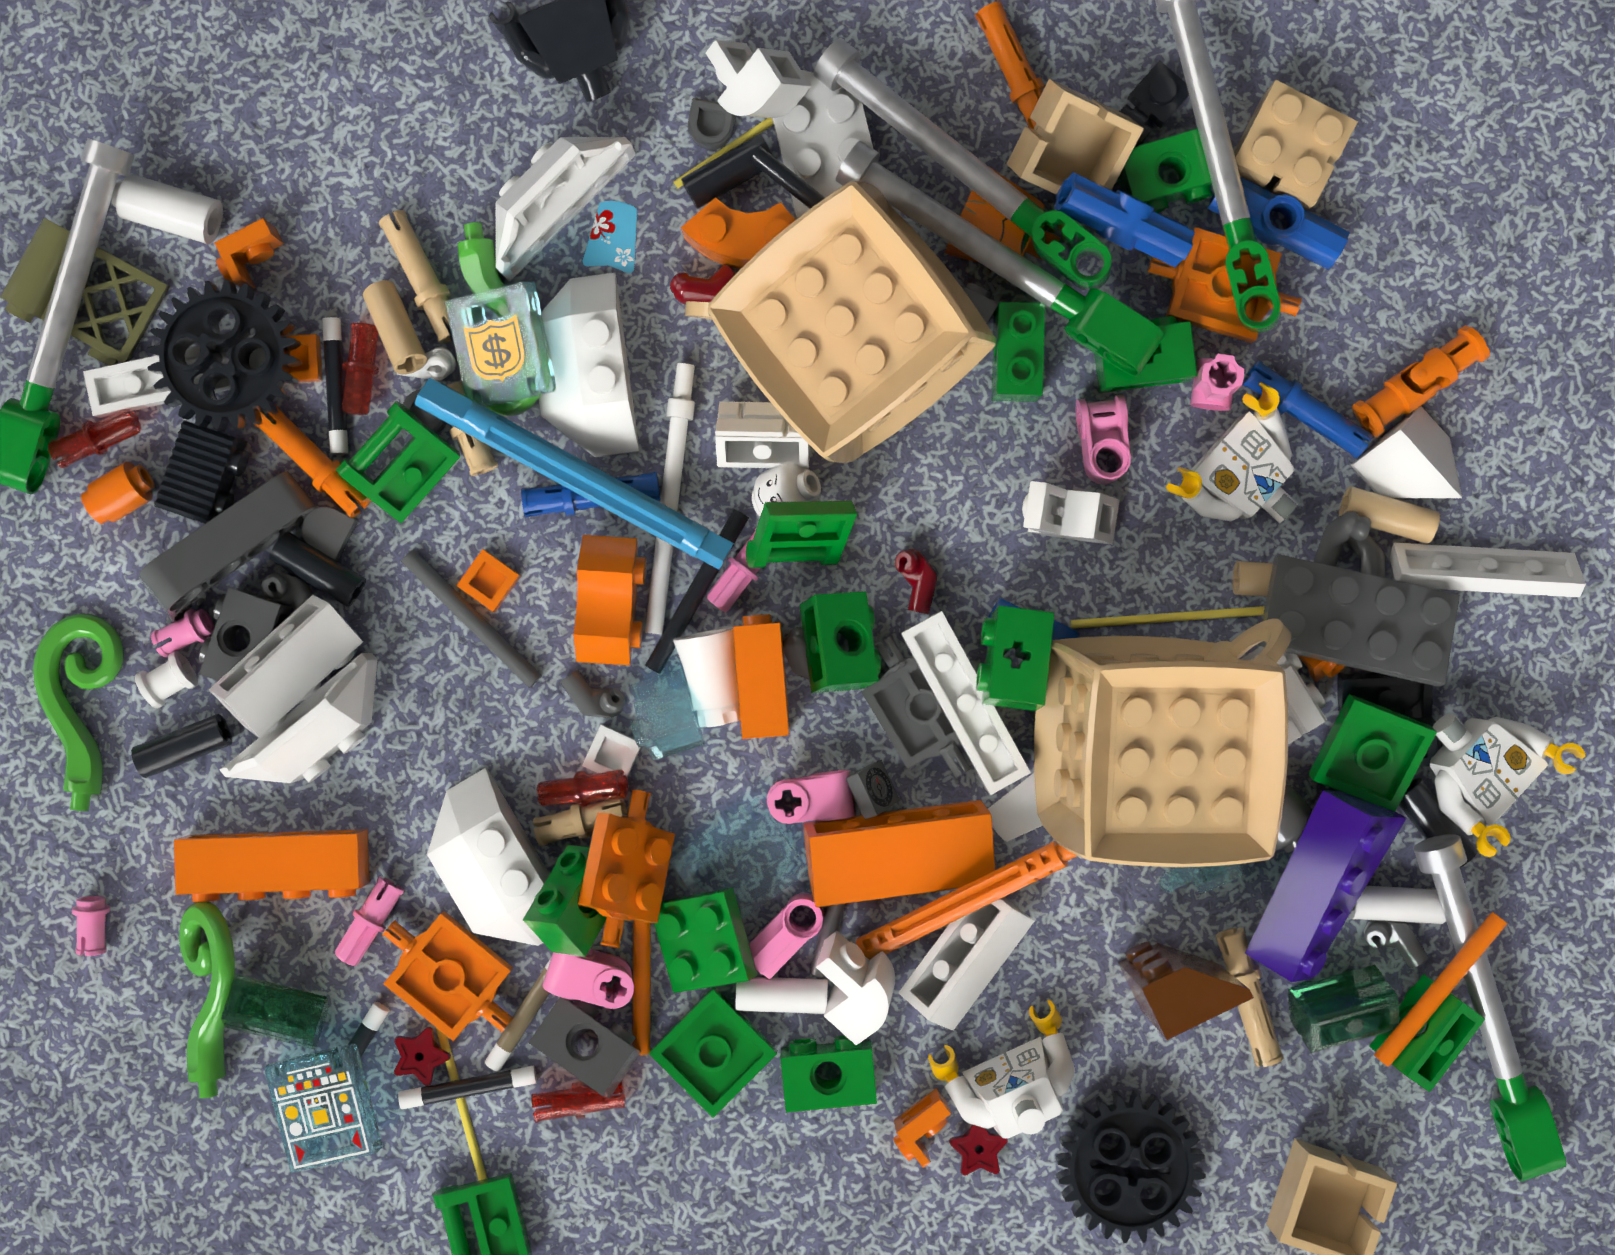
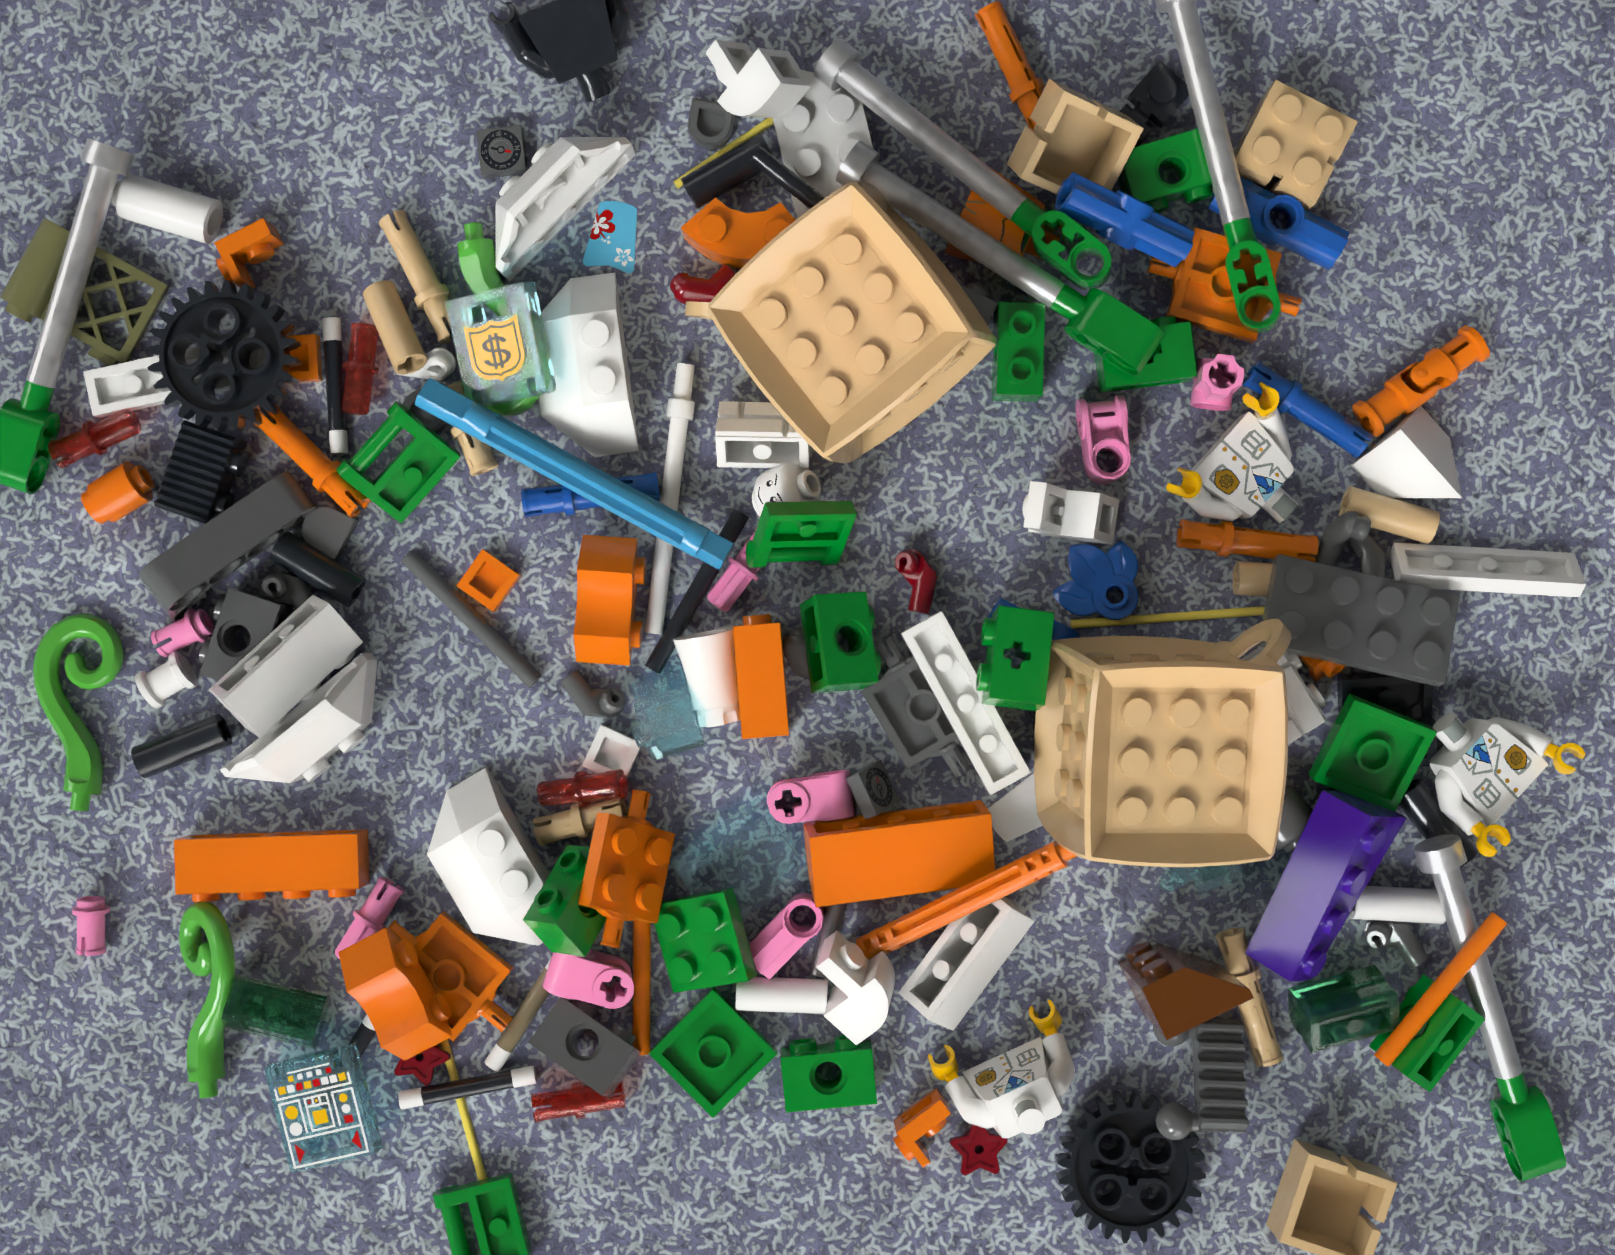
(395, 994): none -> orange brick
(502, 151): none -> dark grey tile
(1095, 576): none -> blue plate
(1217, 1082): none -> dark grey gear
(1230, 539): none -> orange pin

